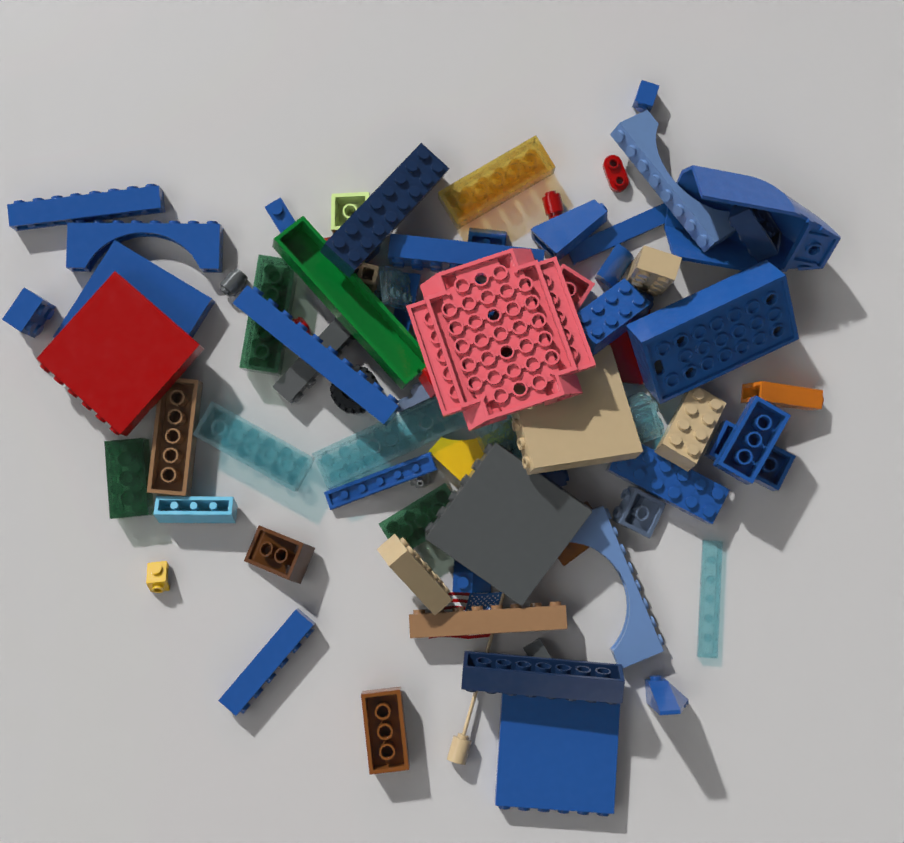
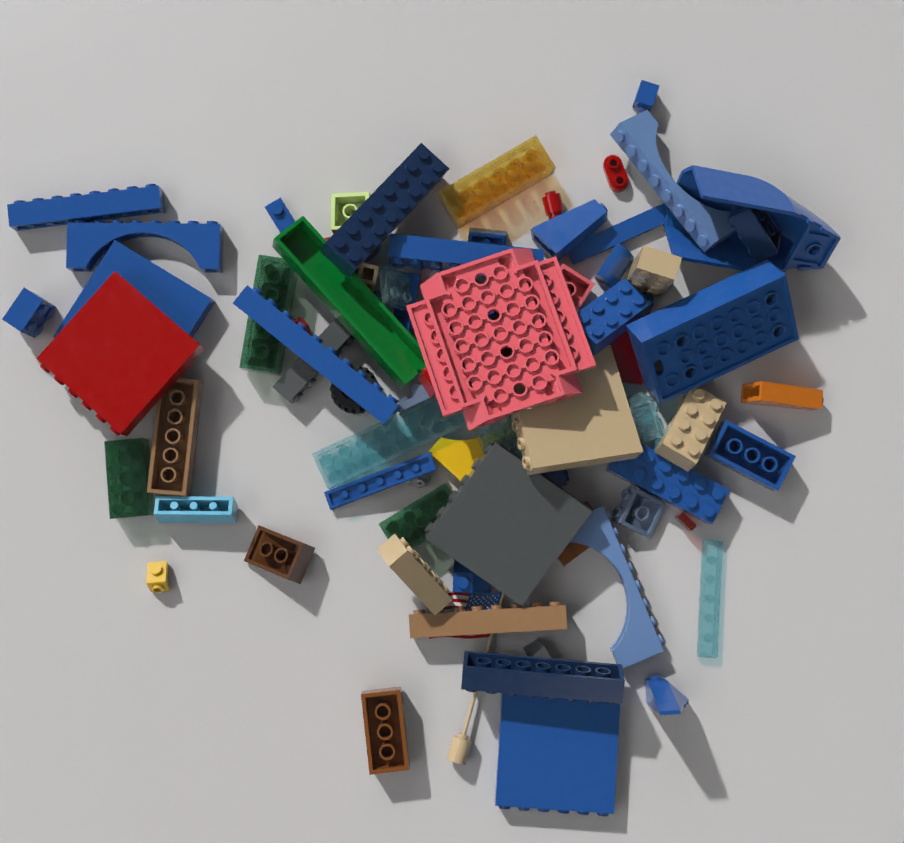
(233, 282): dark grey brick -> none
(254, 446): clear light blue brick -> none
(263, 666): blue brick -> none
(685, 521): none -> clear red tile
(751, 440): blue brick -> none

